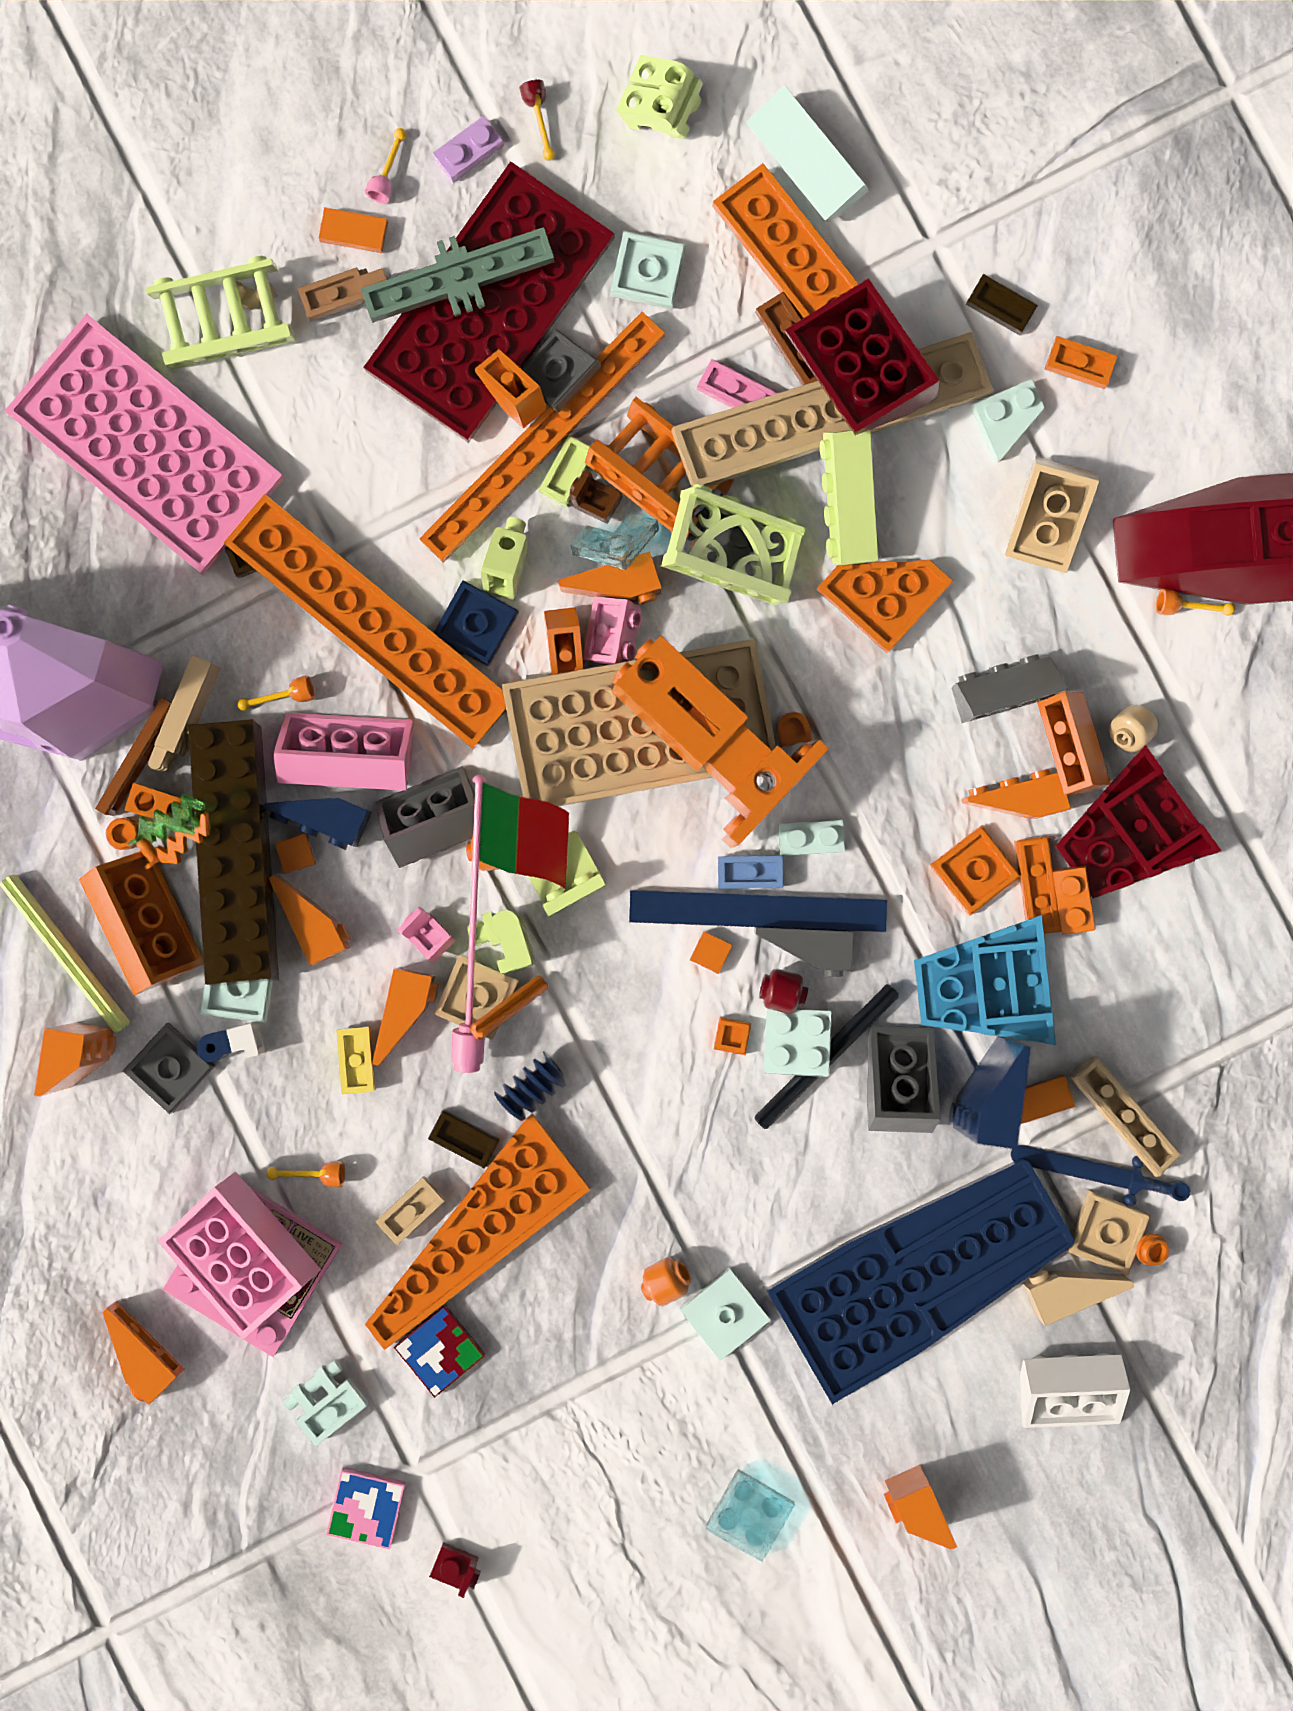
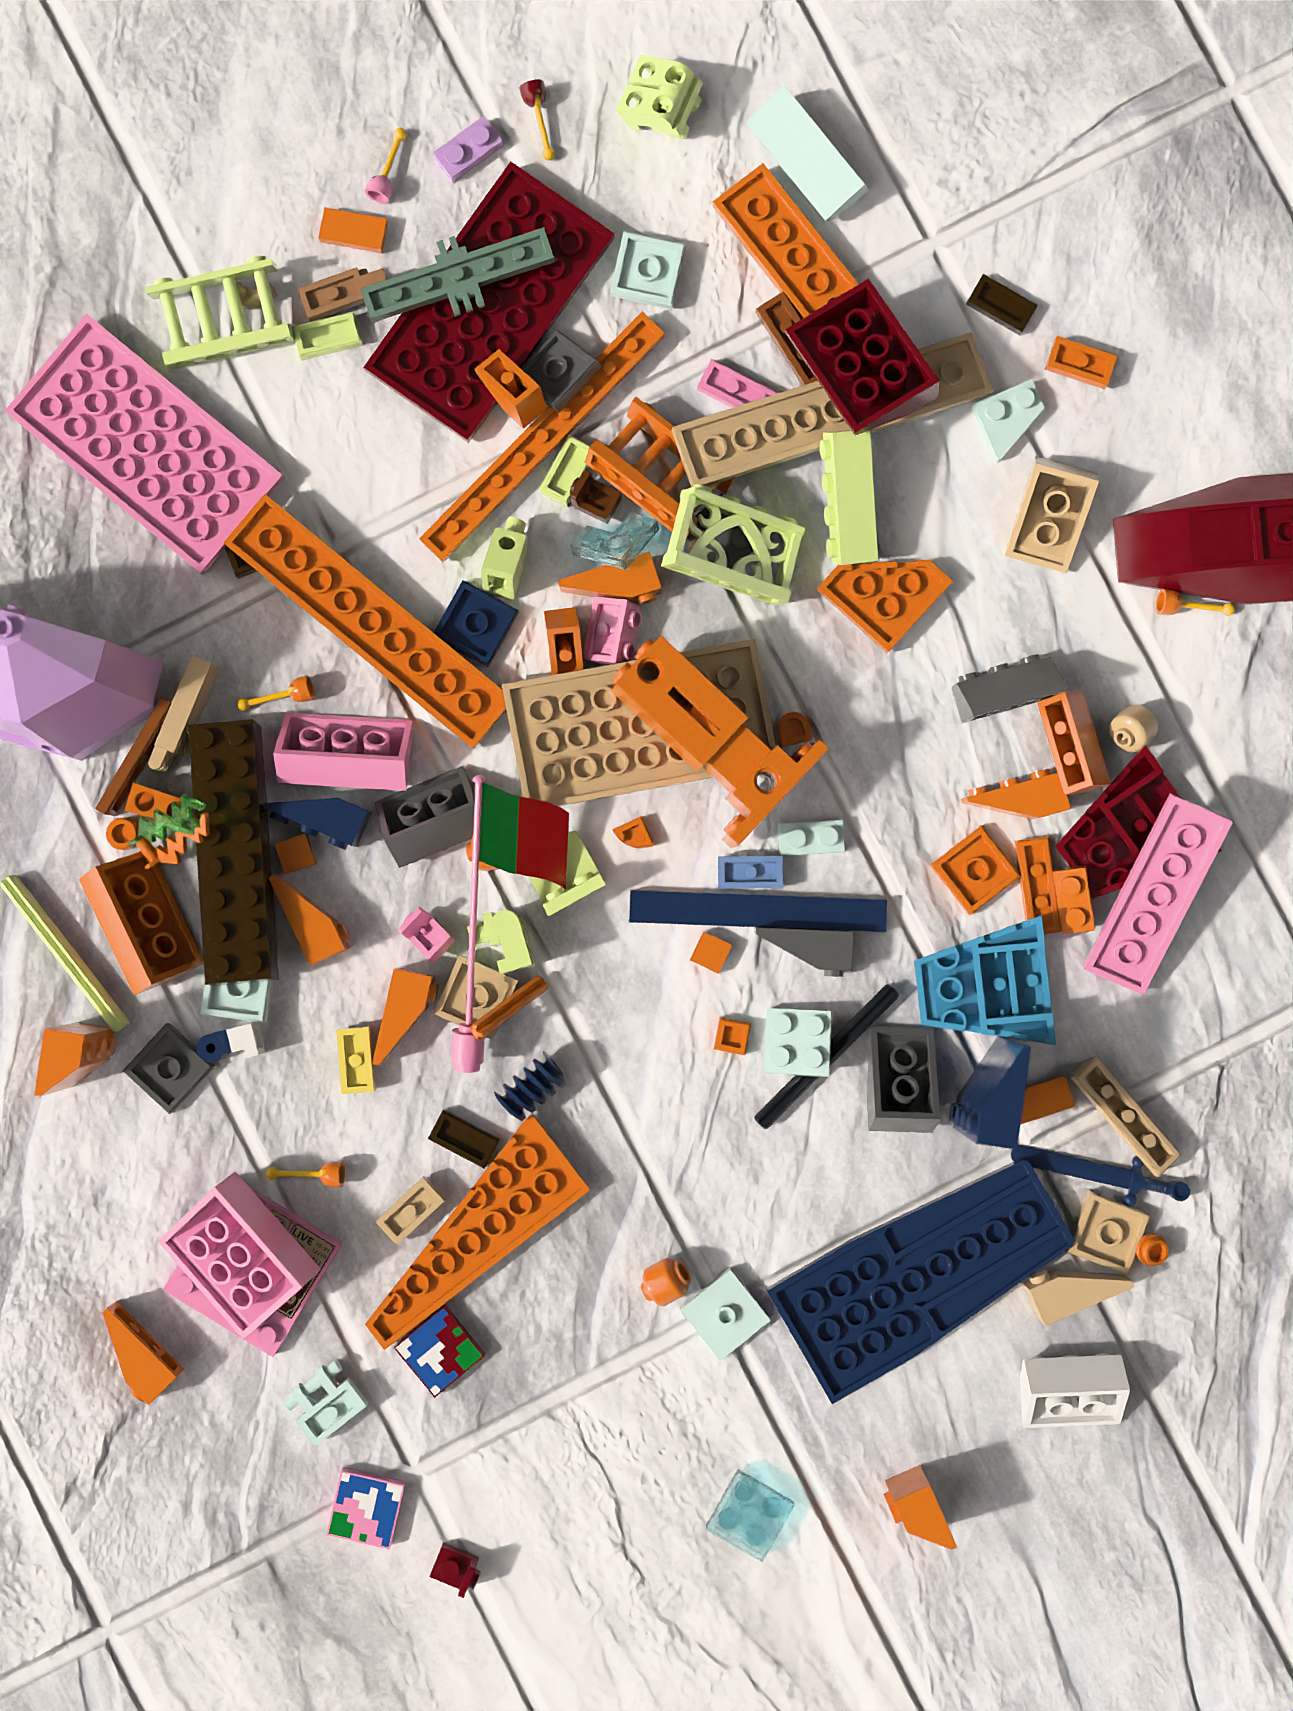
(327, 336): none -> yellowish green tile
(634, 834): none -> orange tile
(783, 991): dark red head -> none
(1157, 893): none -> bright pink plate

